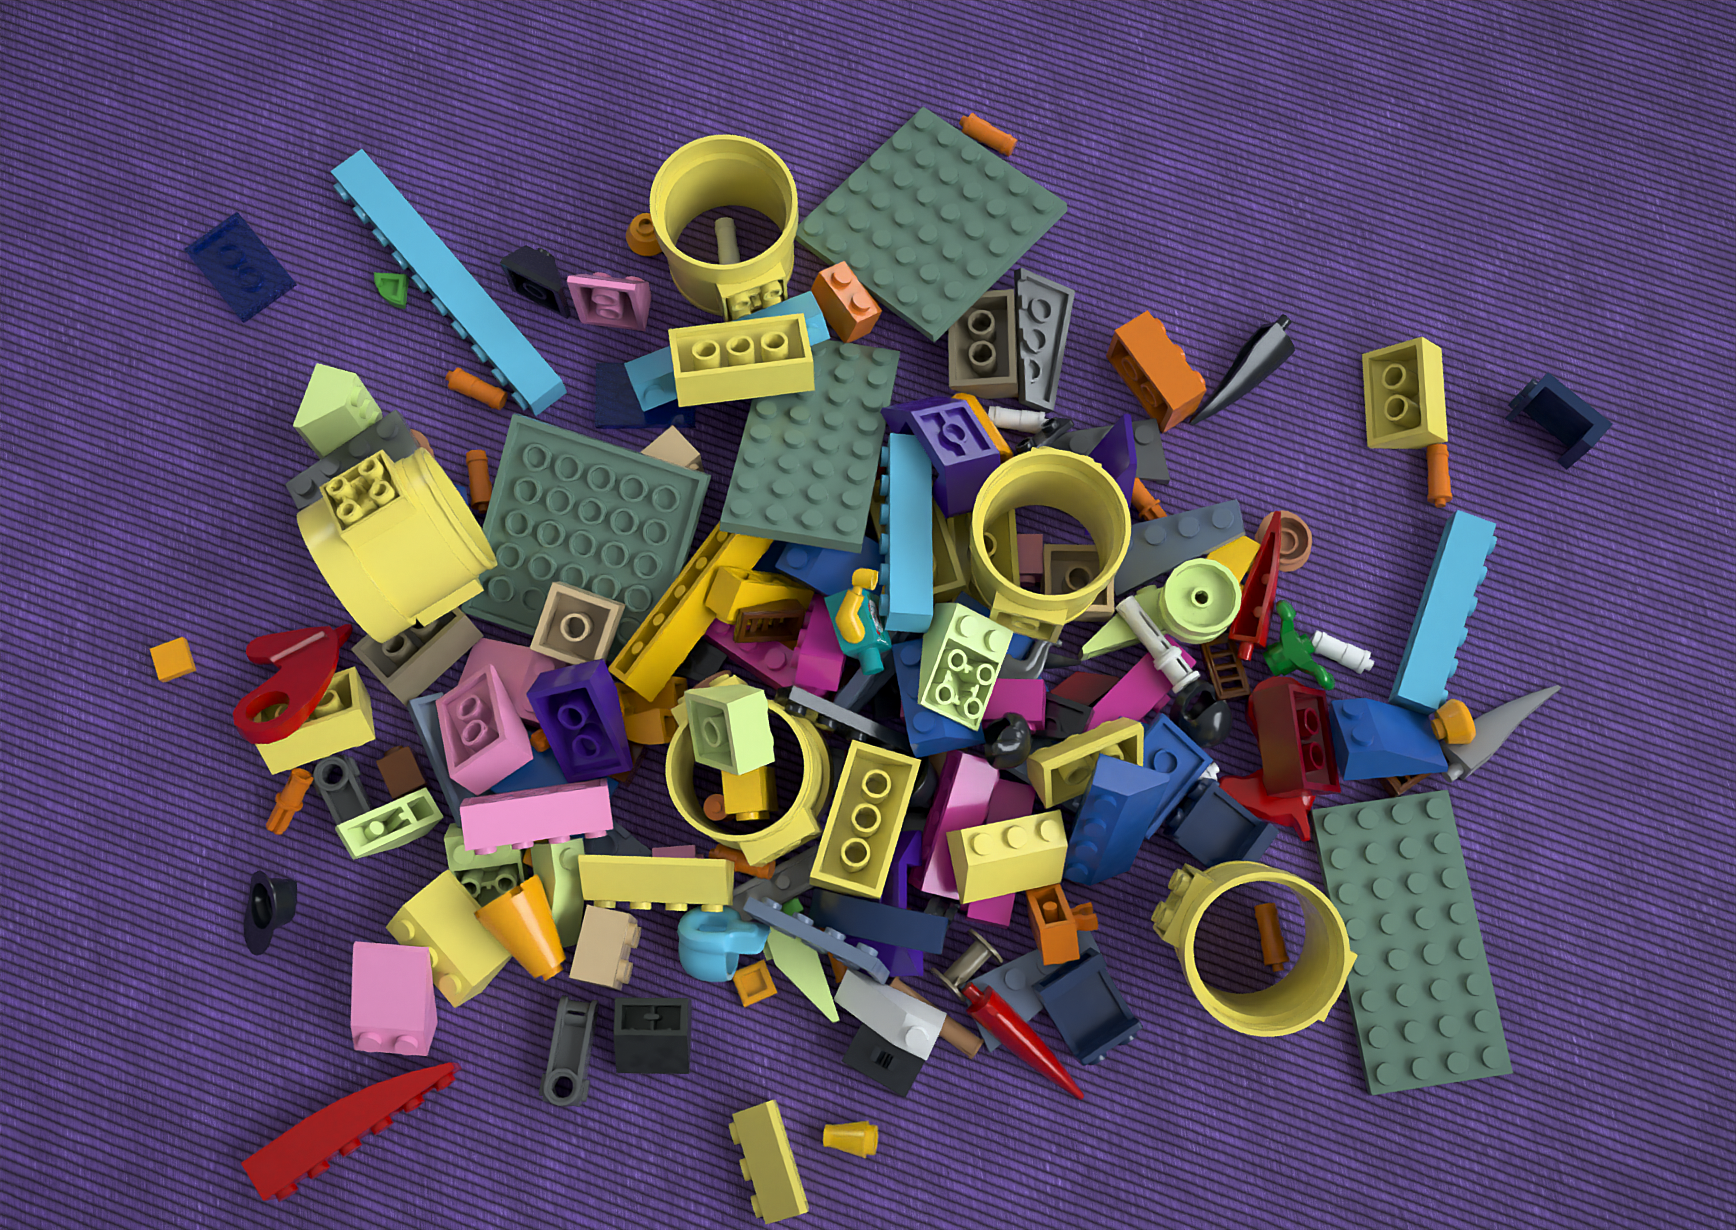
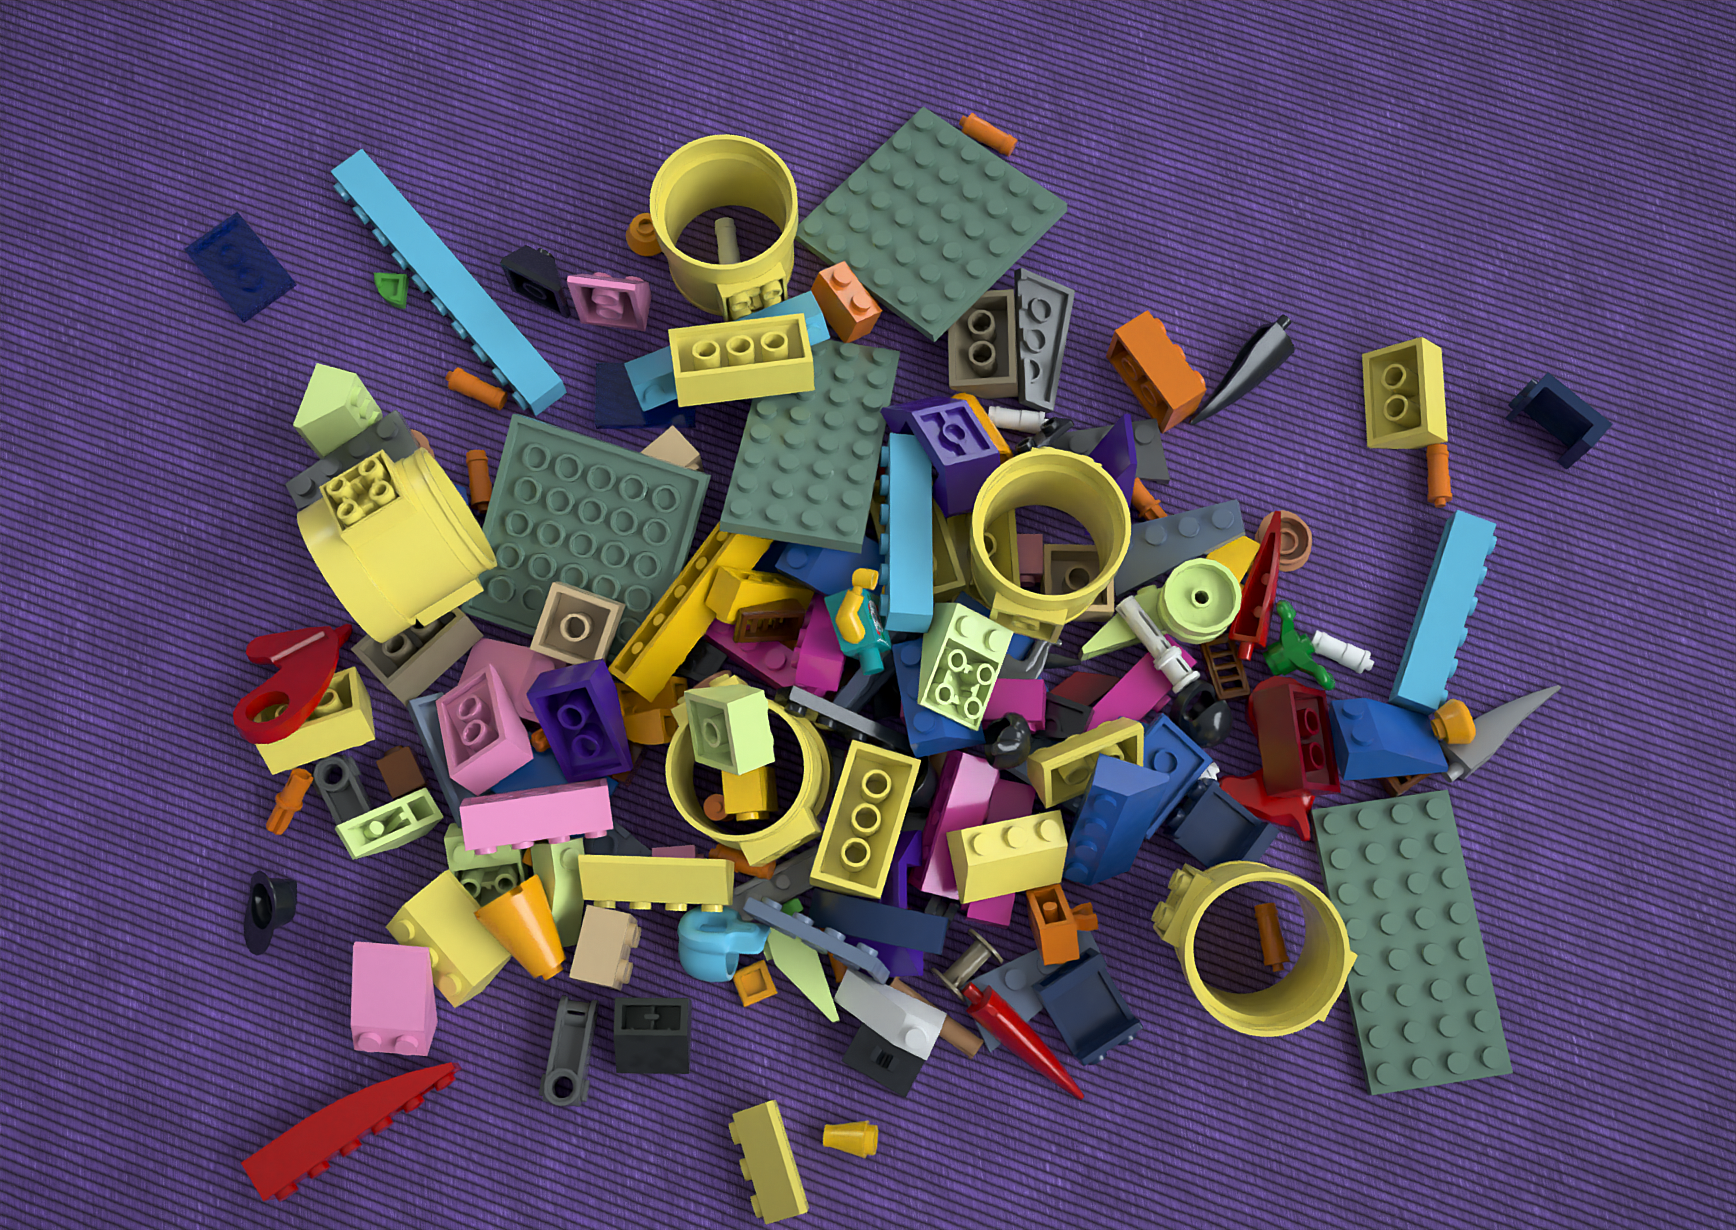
(172, 659): light orange tile -> none

